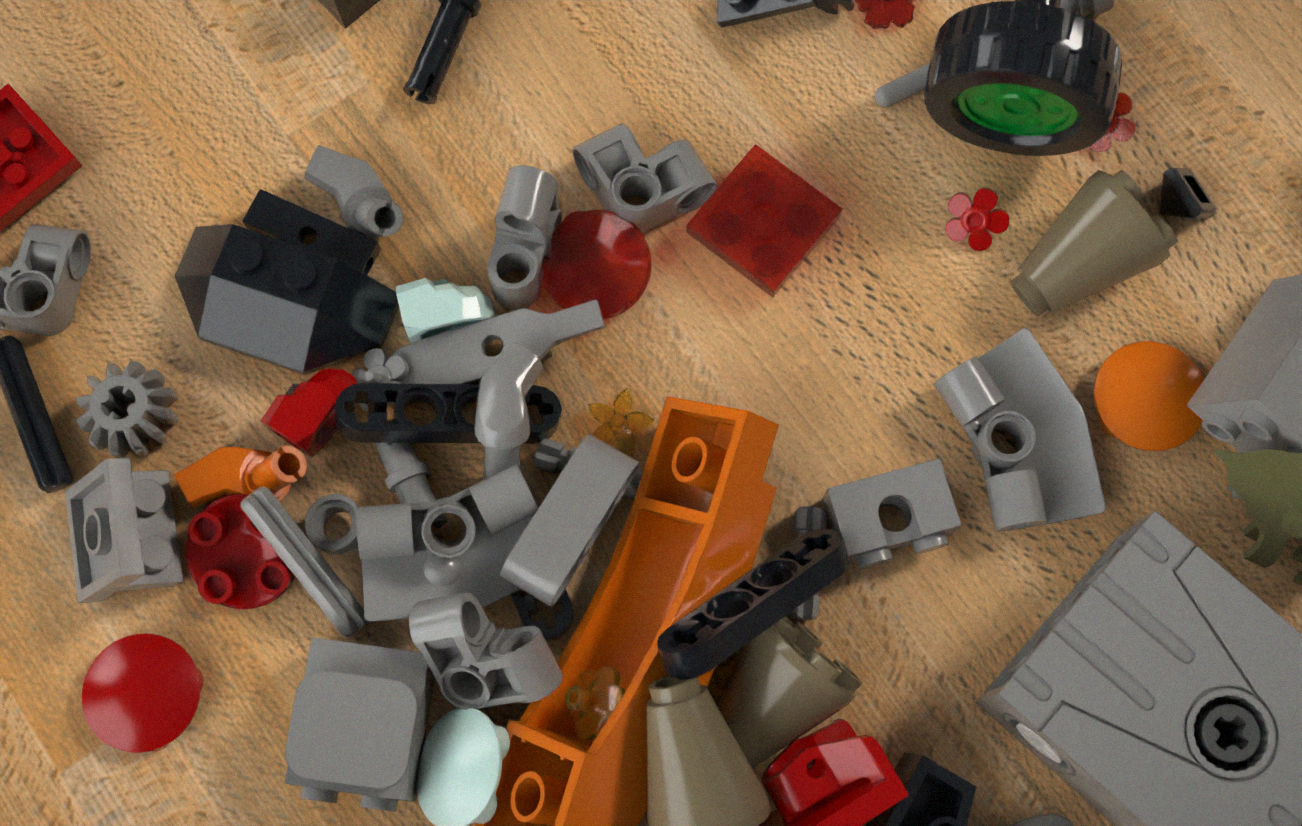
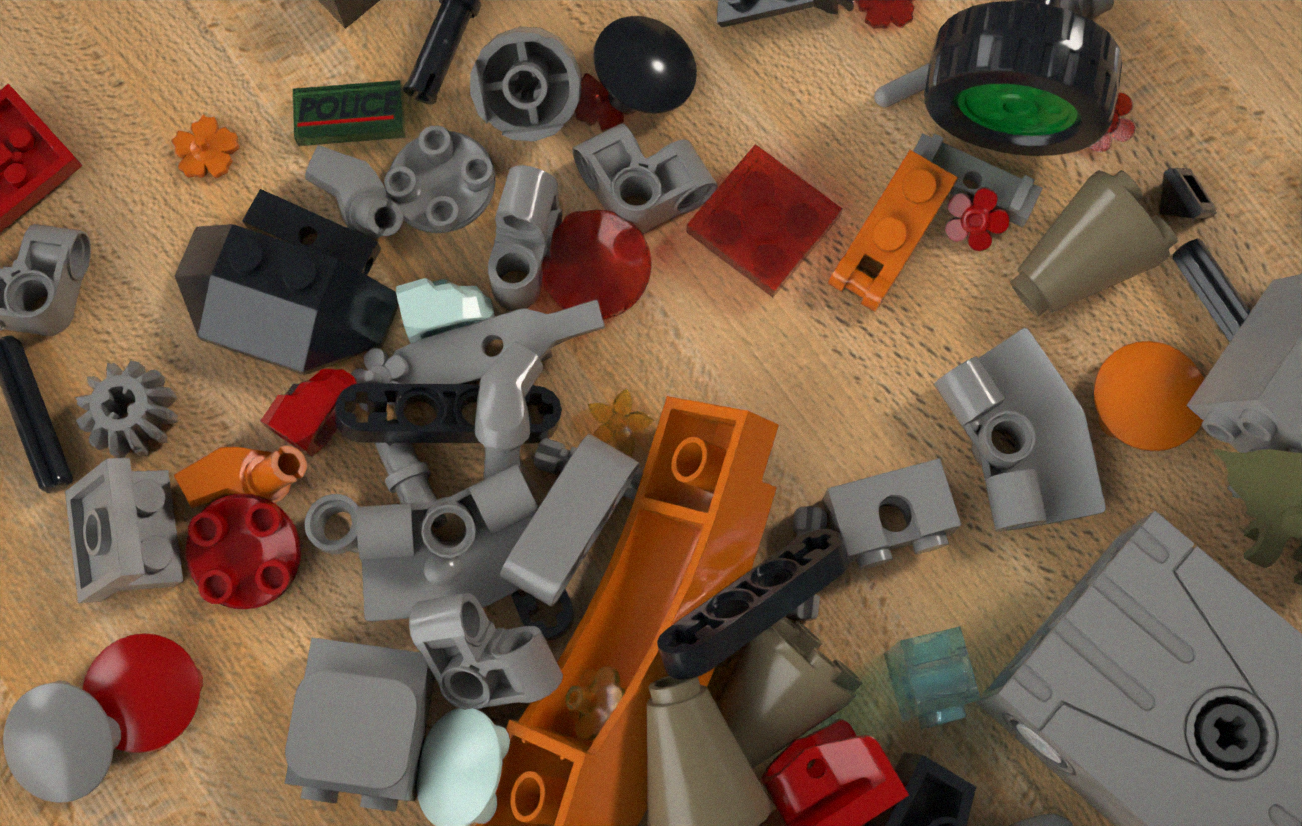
(59, 742): none -> light grey dish
(206, 149): none -> orange plant
(304, 561): light grey axle -> none
(348, 113): none -> clear green tile
(441, 180): none -> light grey dish
(526, 83): none -> light grey cylinder
(596, 106): none -> clear red plant
(644, 65): none -> black dish
(894, 228): none -> orange plate
(932, 677): none -> clear light blue brick
(1014, 194): none -> light grey piece
(1212, 286): none -> black axle

